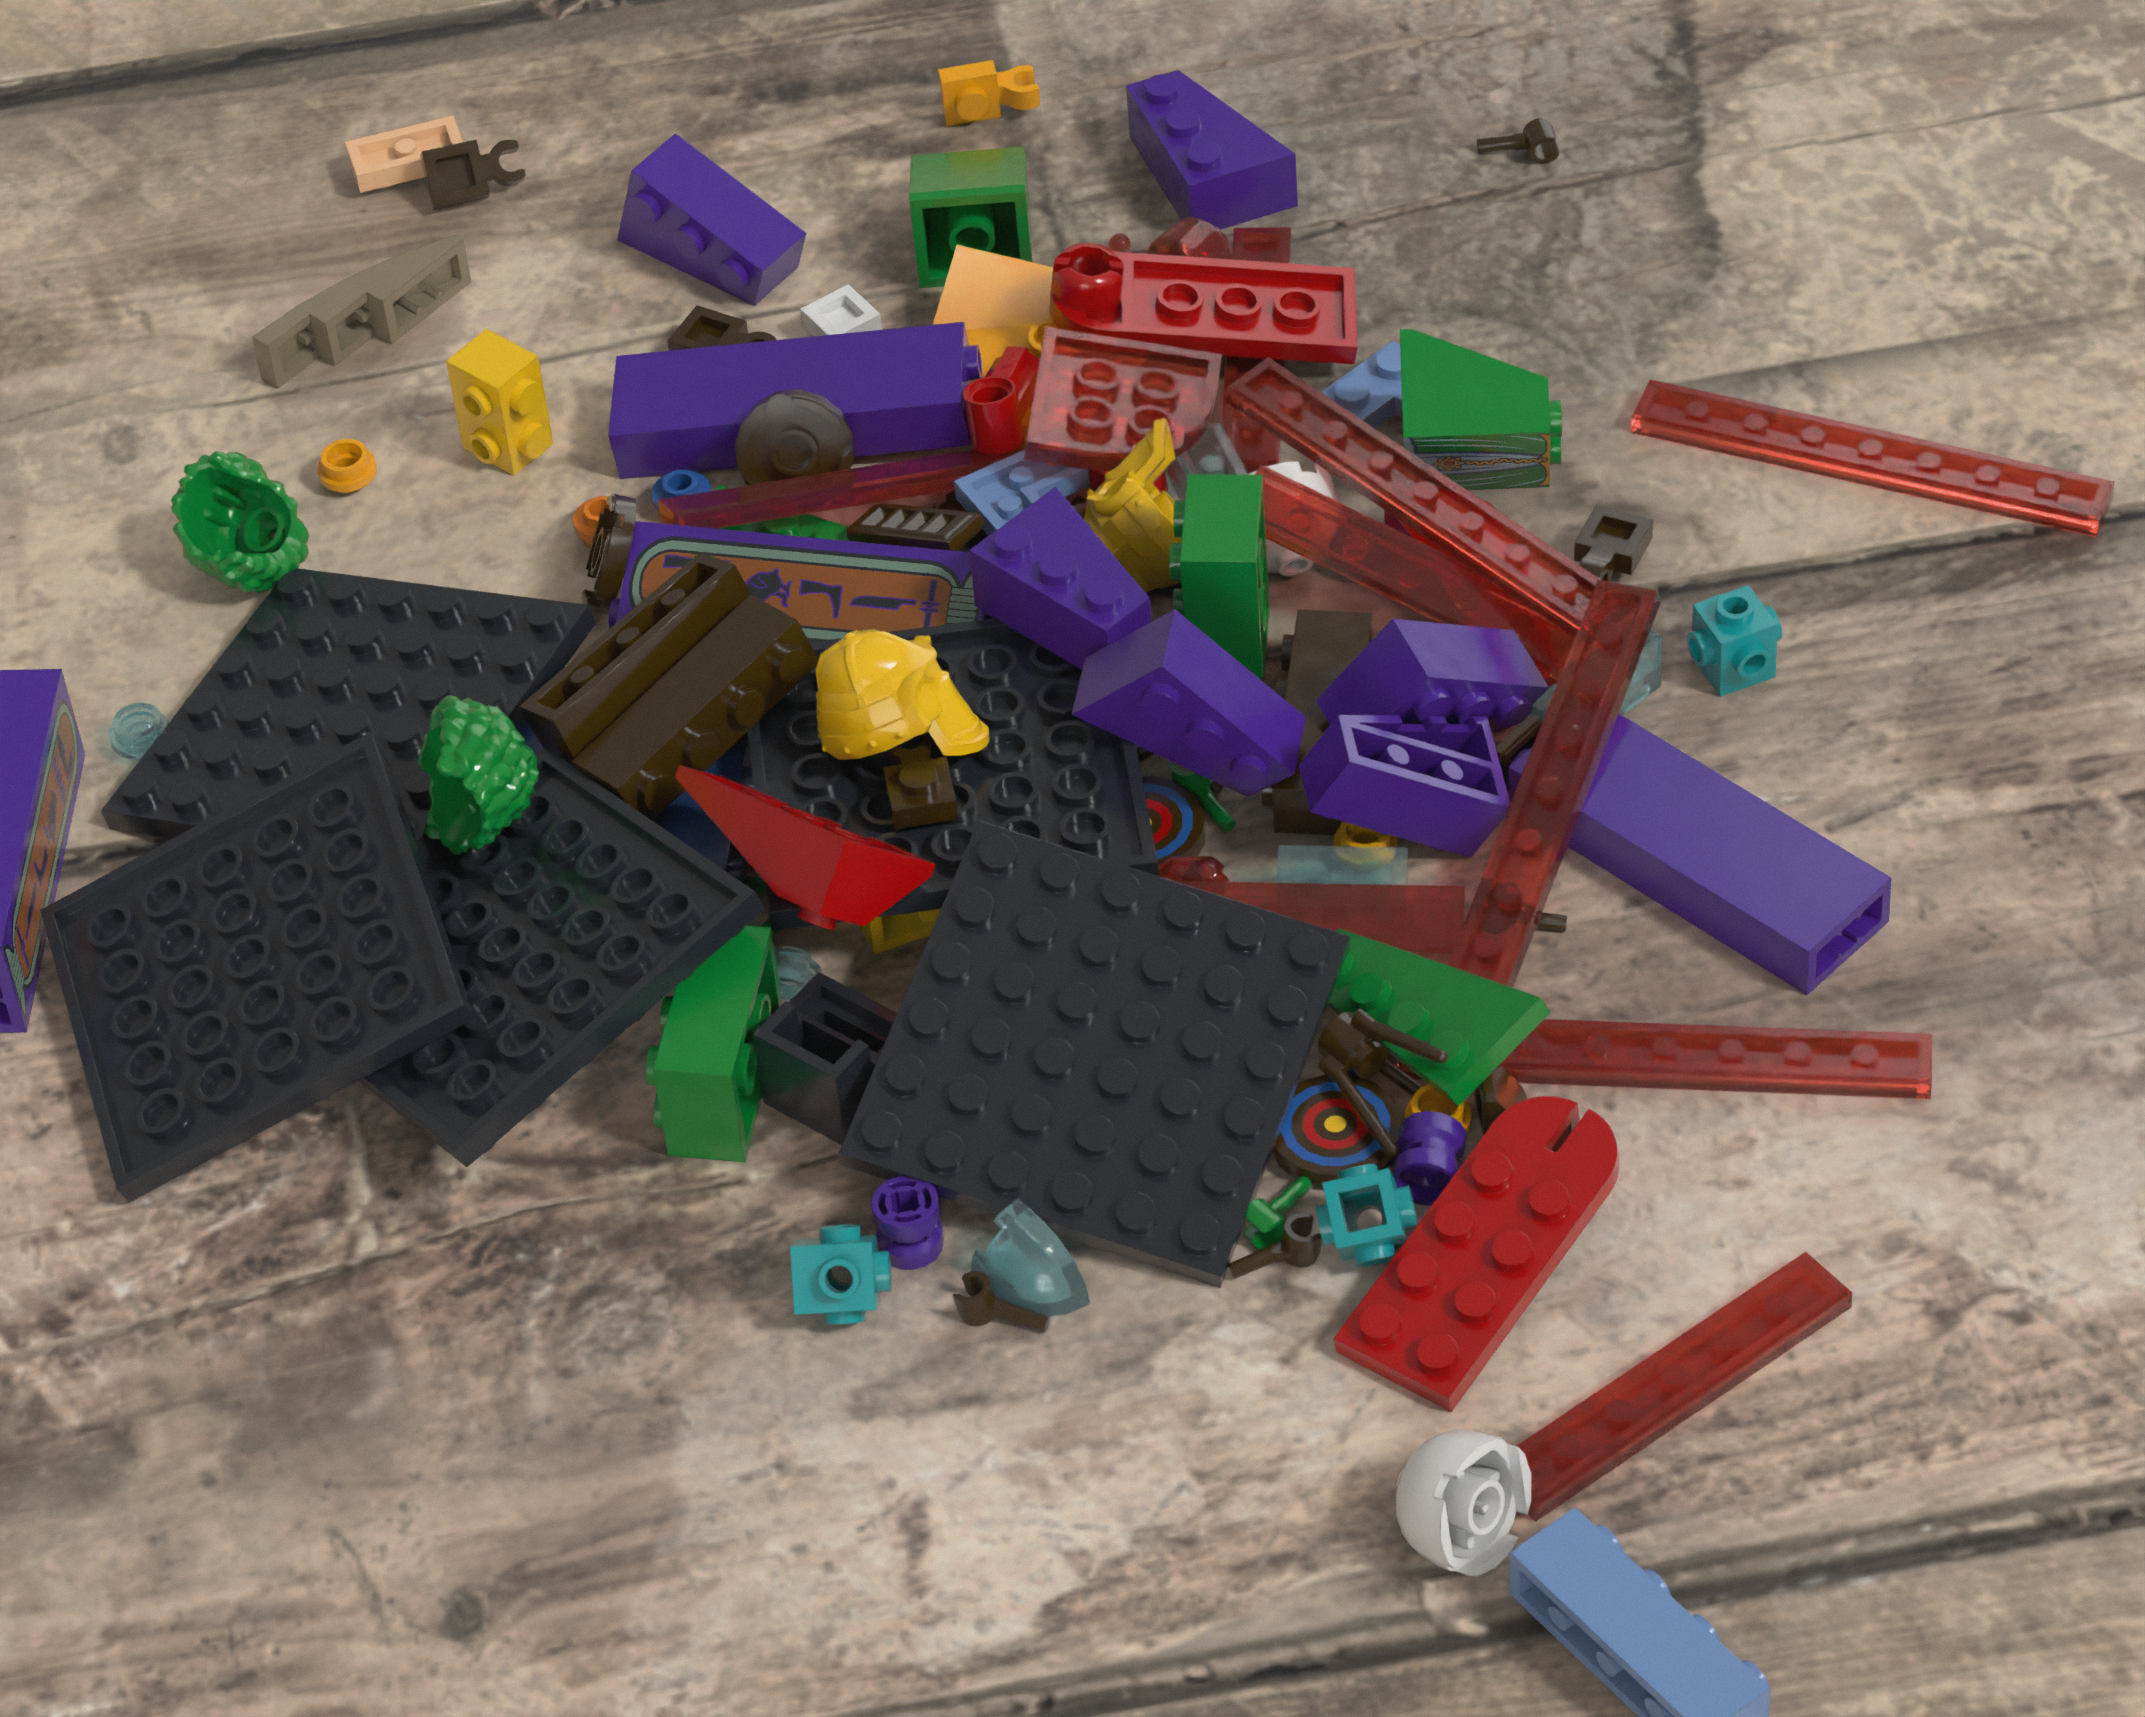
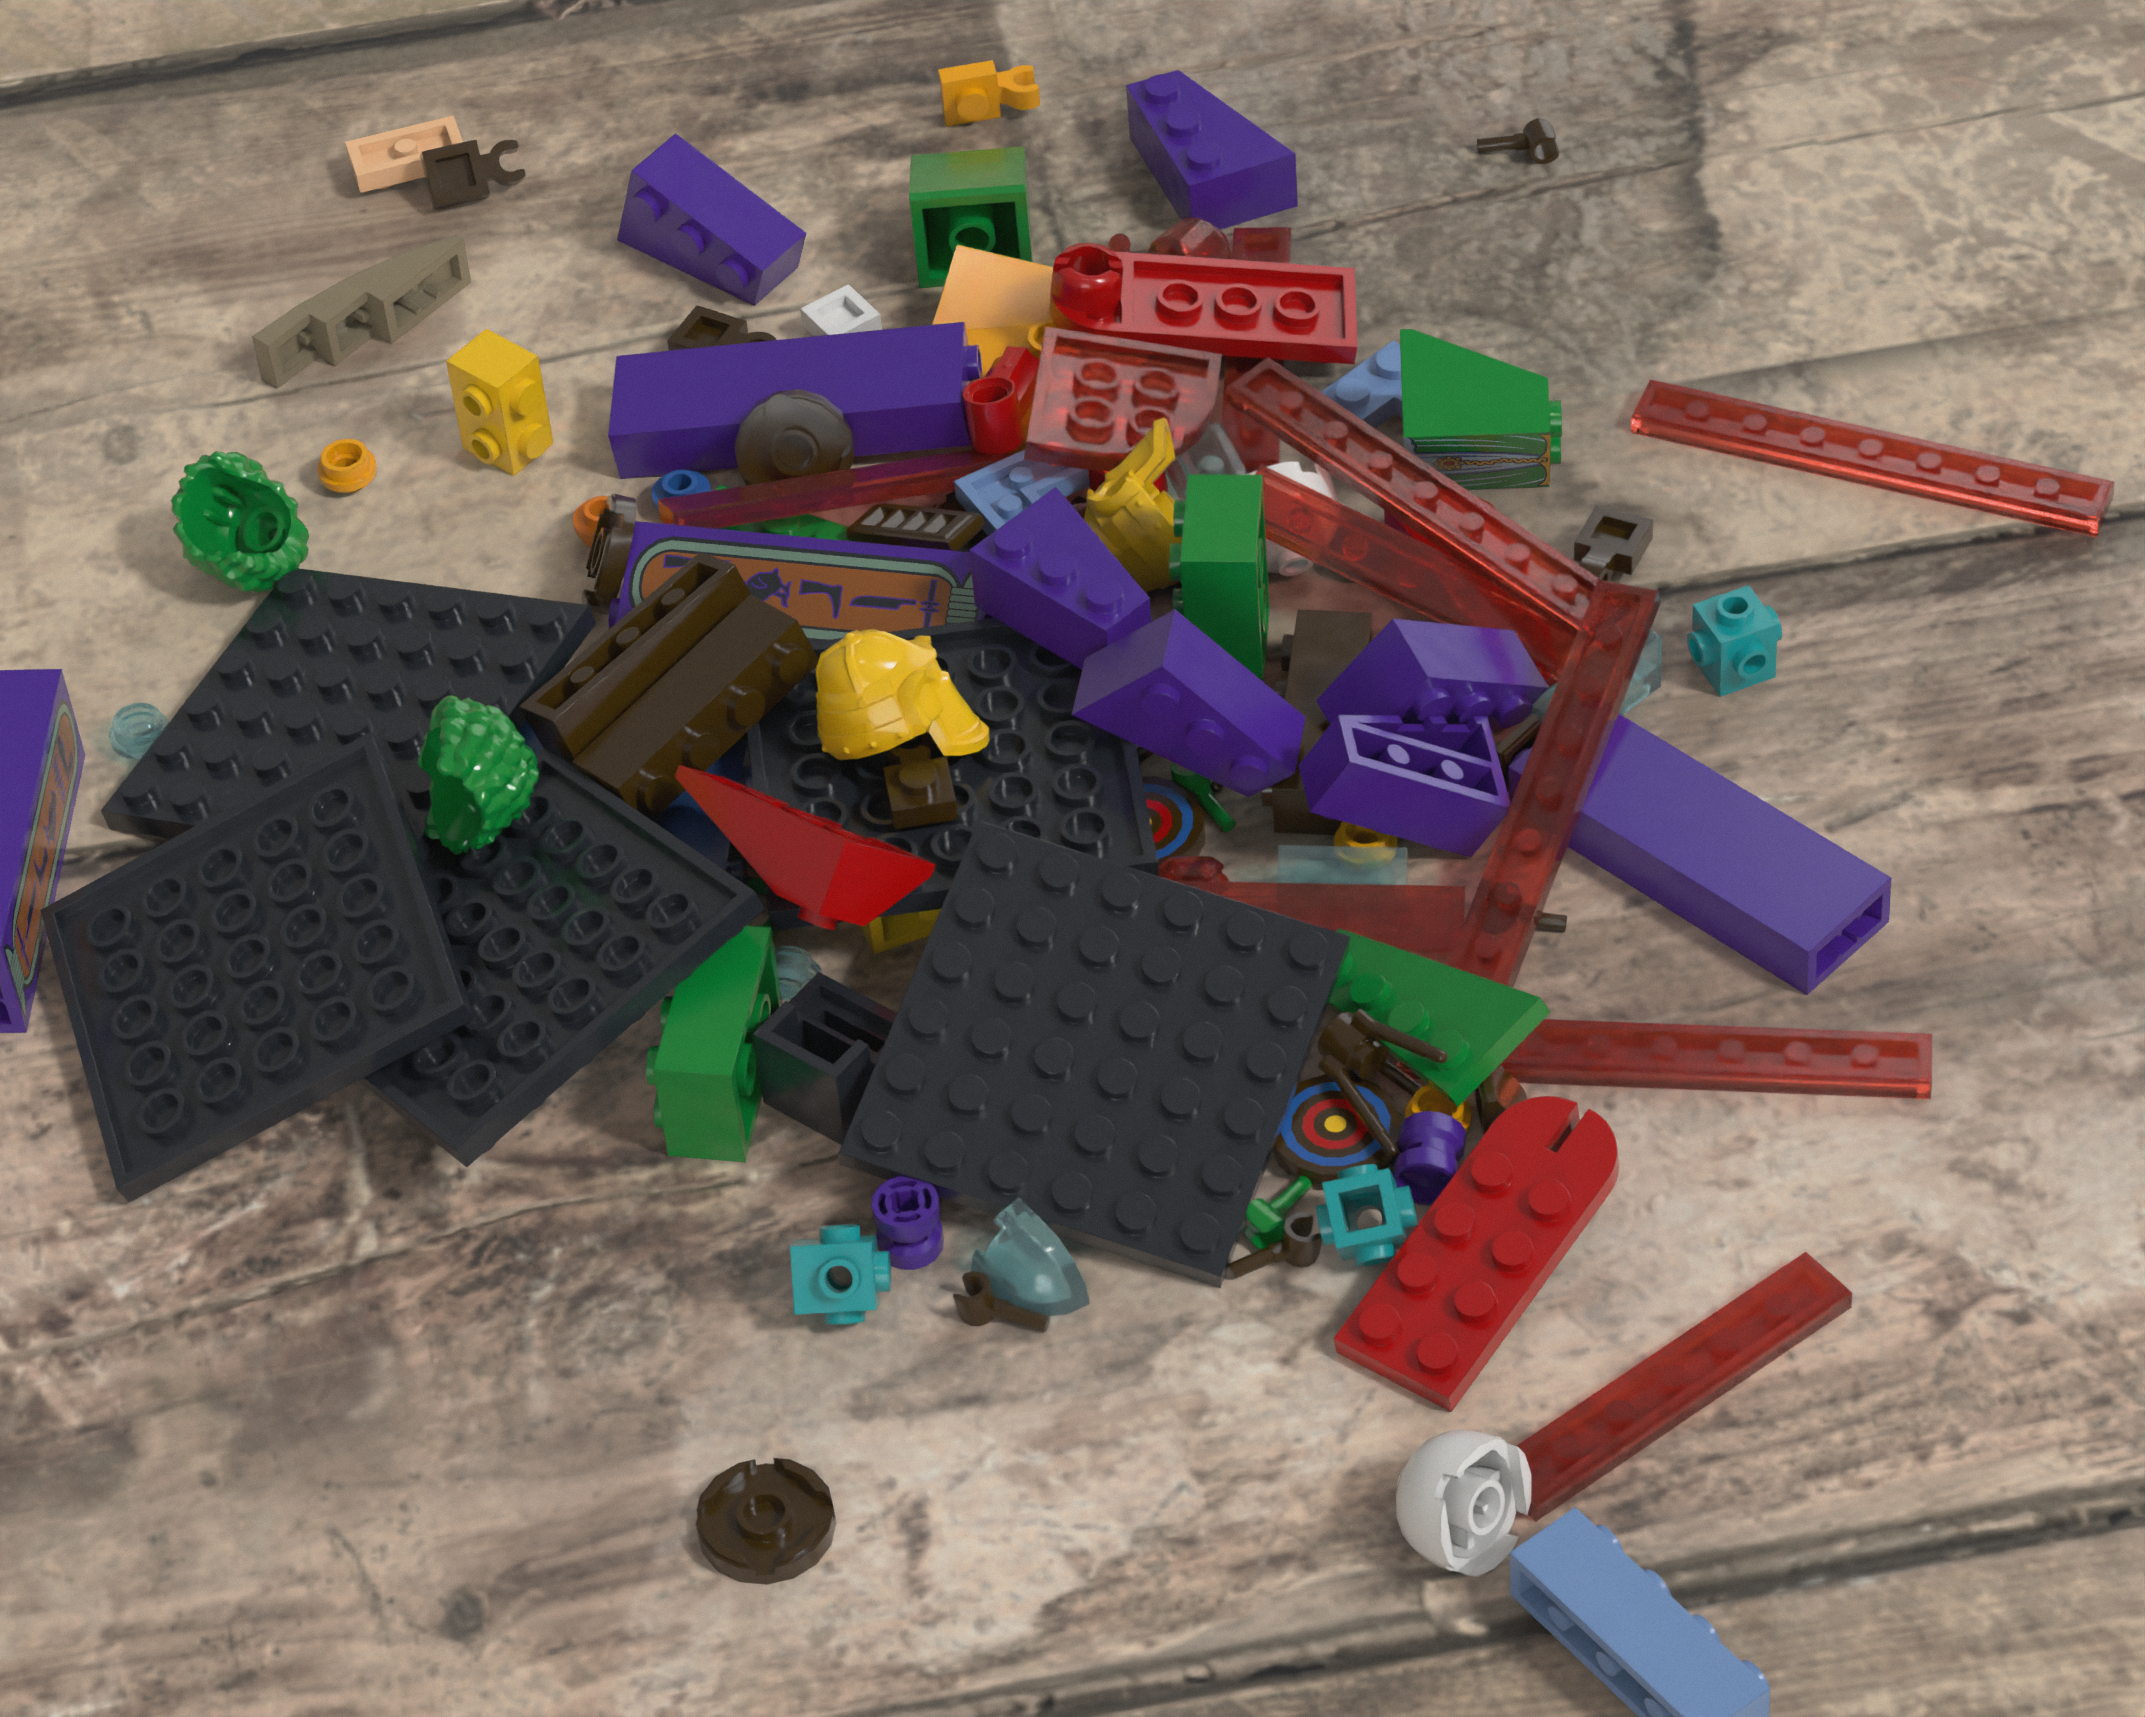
(765, 1521): none -> dark brown tile

